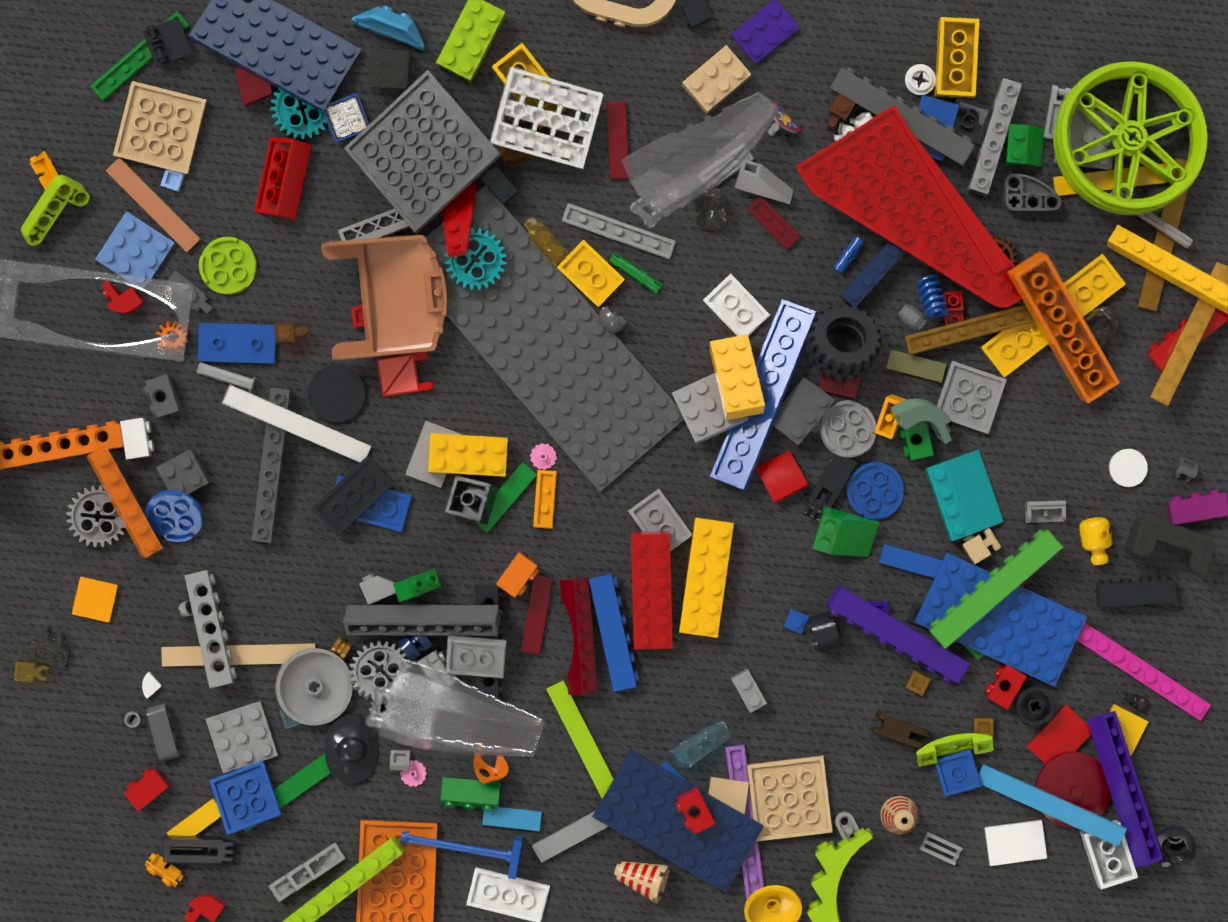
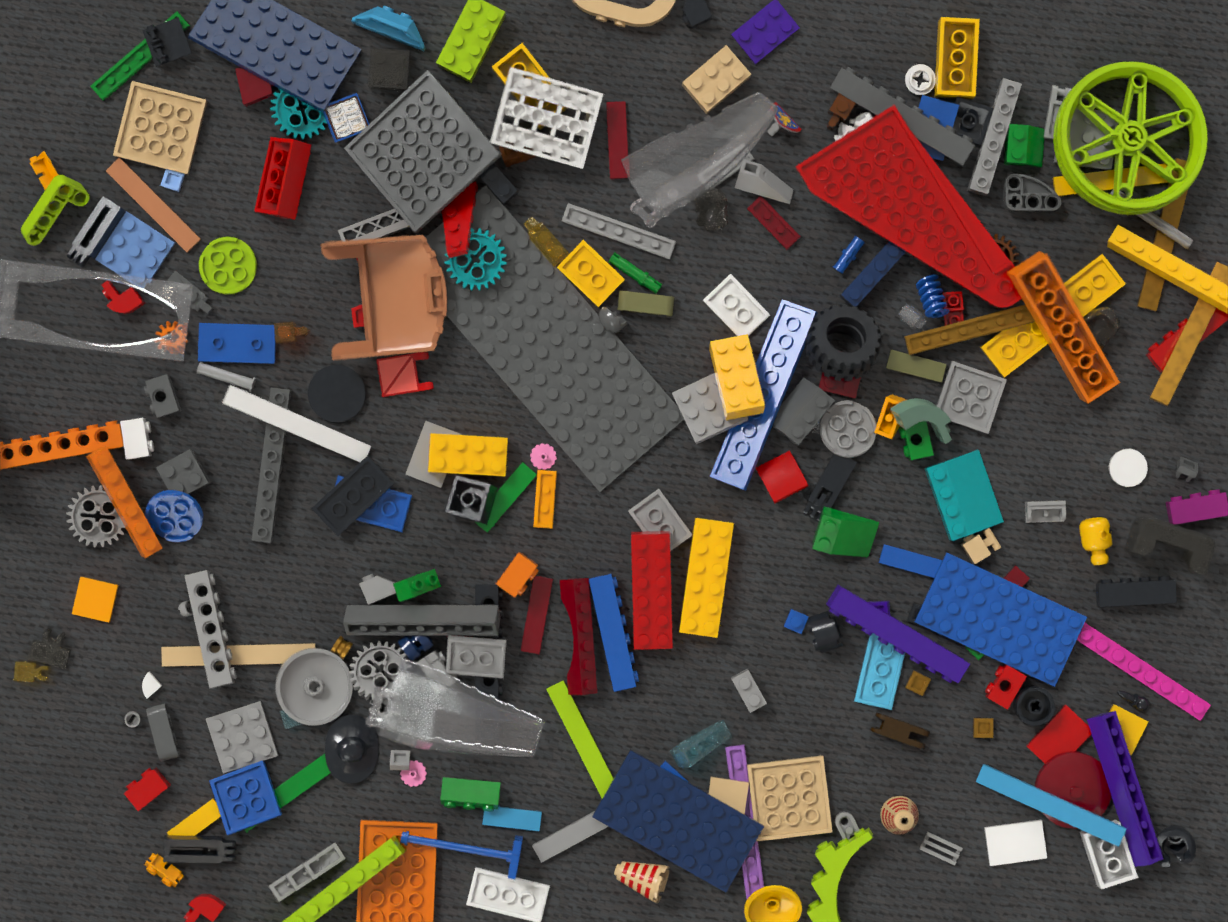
(101, 225): none -> hinge
(501, 769): orange piece -> none
(645, 303): none -> olive beam
(694, 799): red brick -> none
(875, 490): blue tile -> none
(879, 674): none -> medium azure tile
(952, 744): lime slope -> none
(958, 773): blue tile -> none
(995, 588): bright green brick -> none

